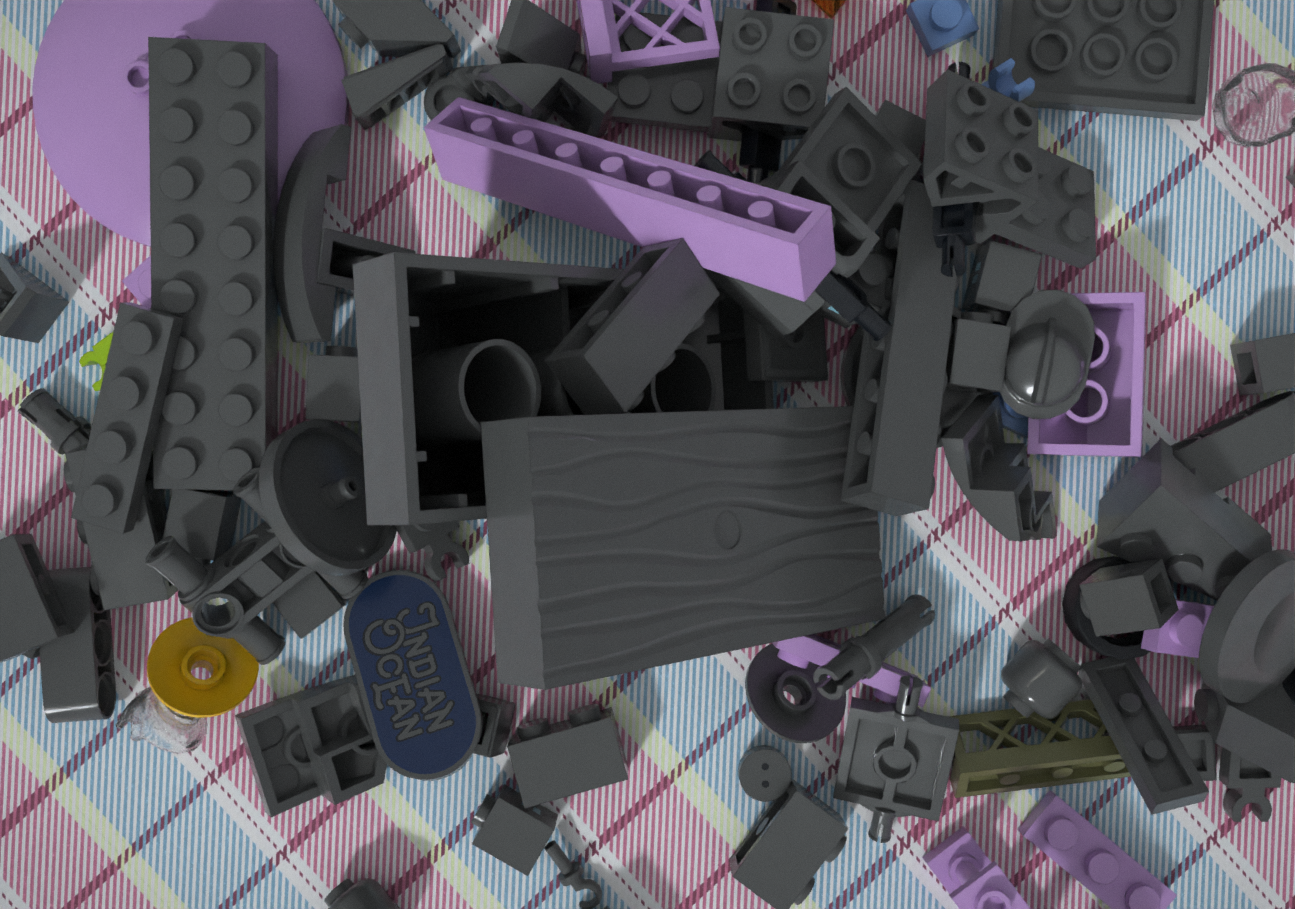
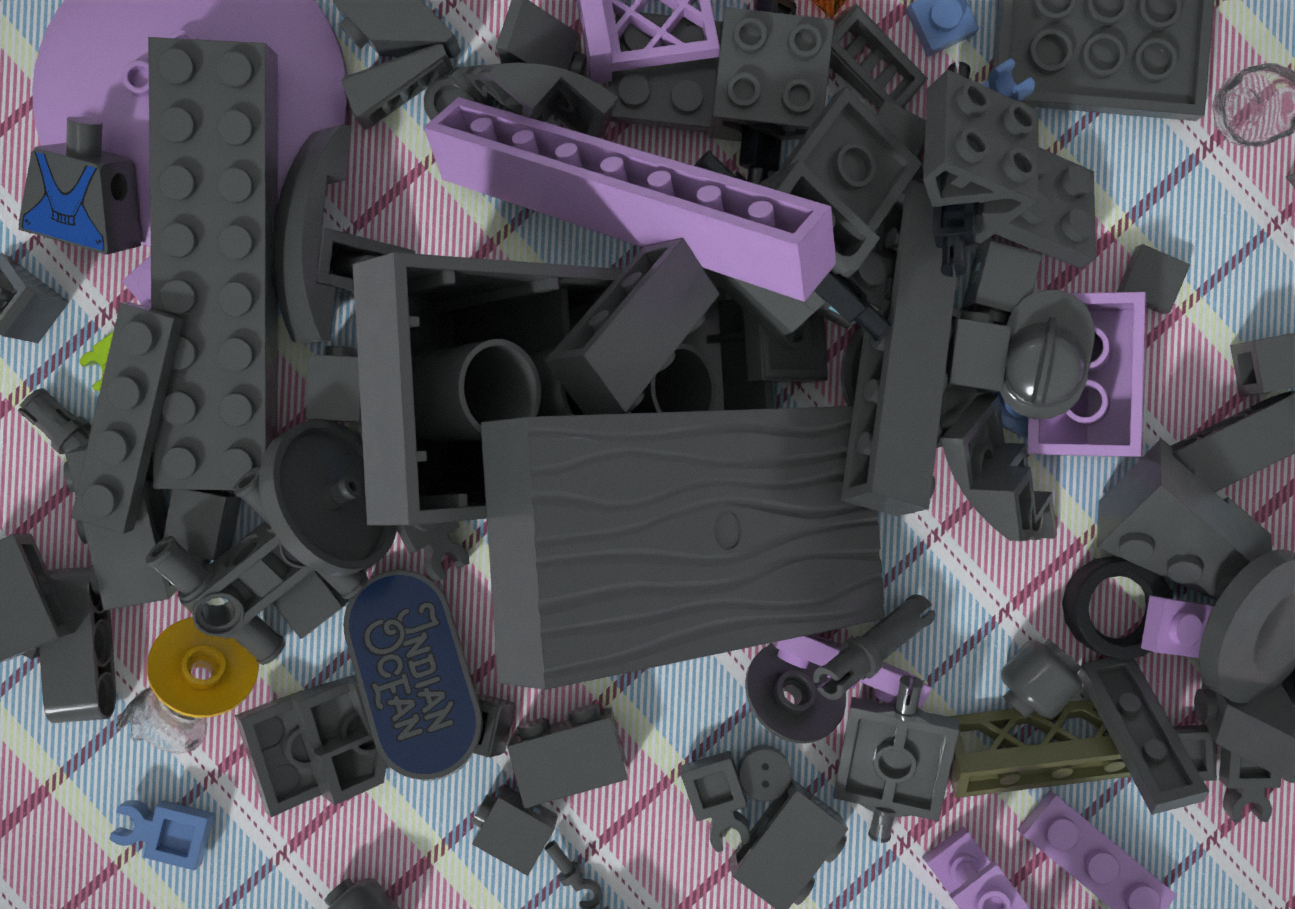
(82, 192): none -> dark grey torso
(172, 833): none -> medium blue plate
(716, 794): none -> dark grey plate
(882, 47): none -> dark grey slope
(1128, 597): dark grey brick -> none
(1156, 275): none -> dark grey tile

